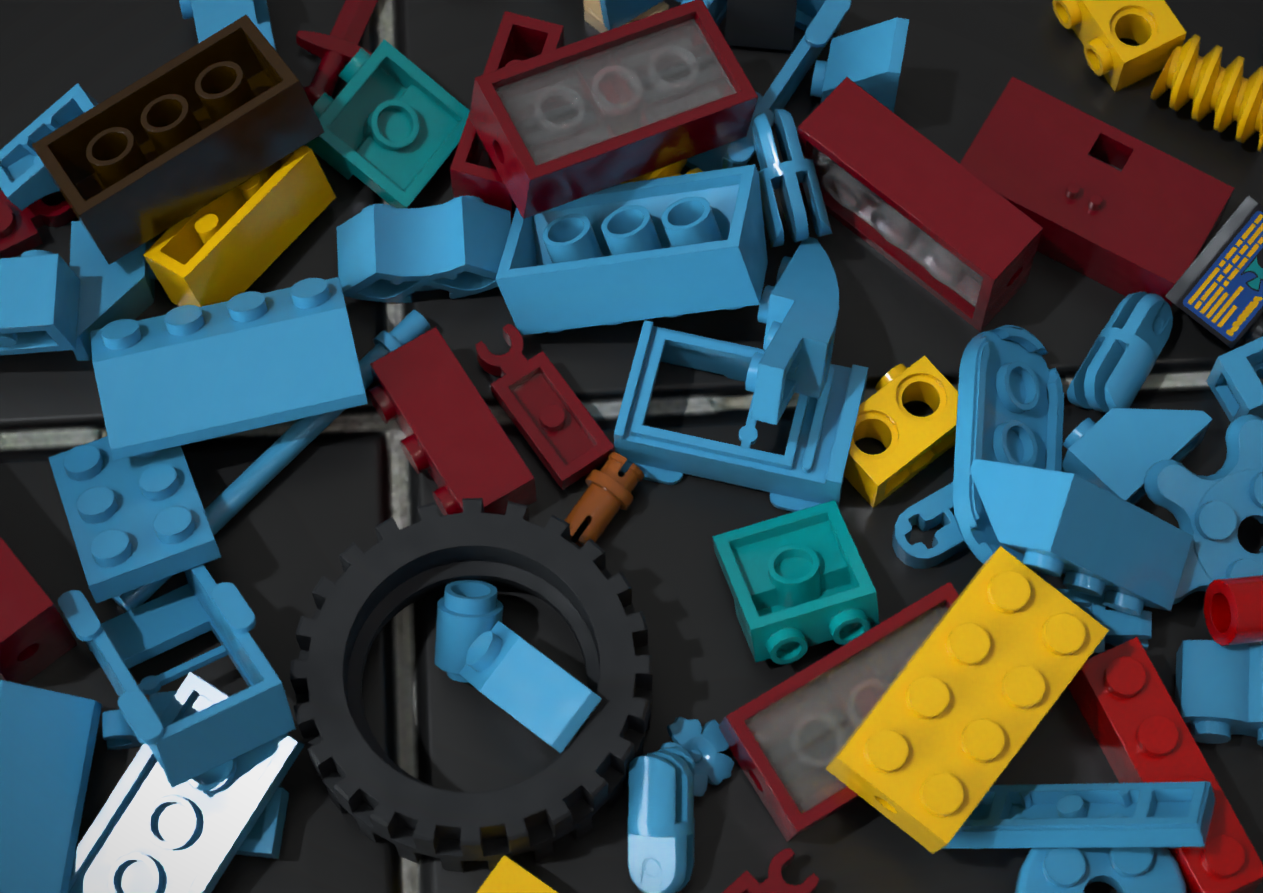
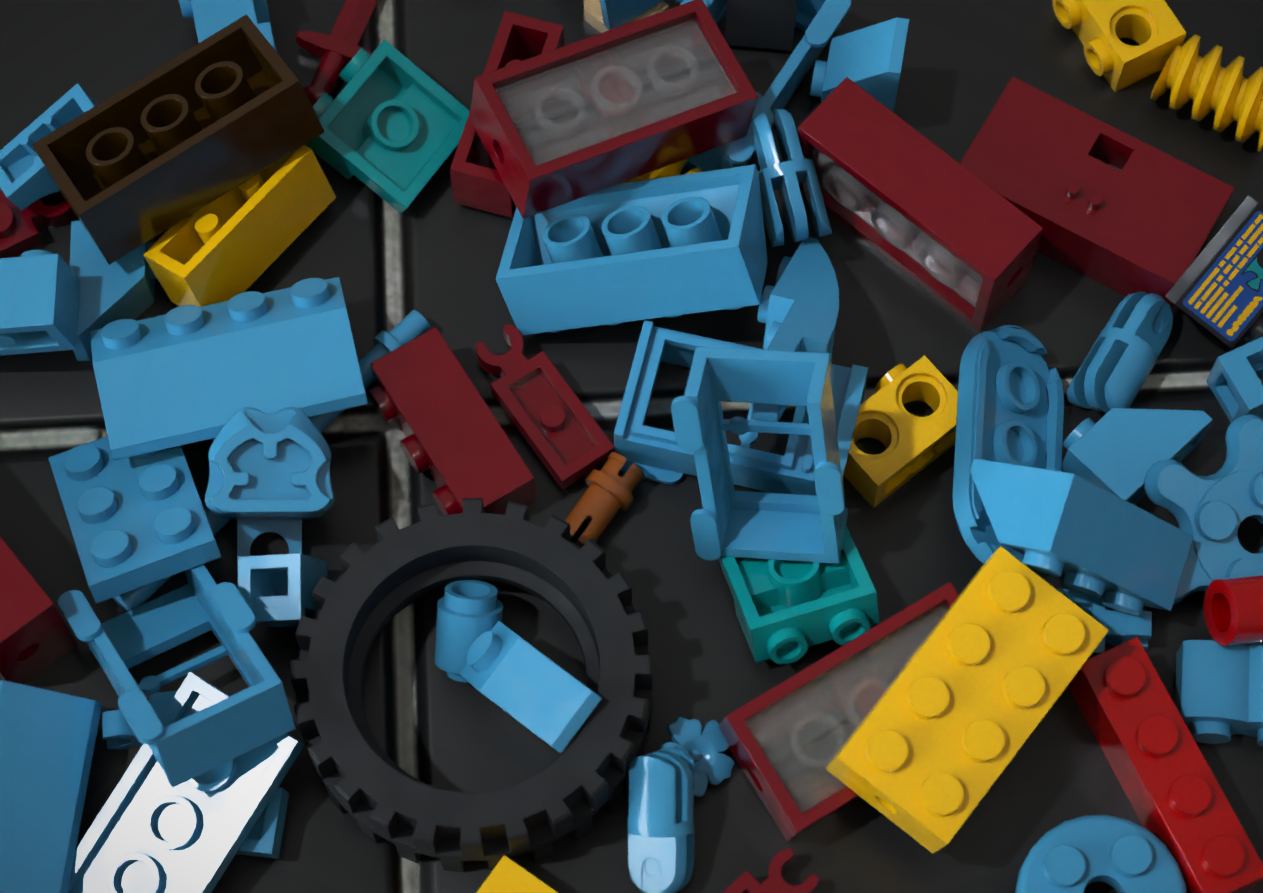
(269, 475): none -> dark azure piece
(280, 586): none -> dark azure brick
(444, 246): dark azure brick -> none
(761, 522): none -> dark azure piece
(927, 514): dark azure beam -> none
(1089, 816): dark azure plate -> none

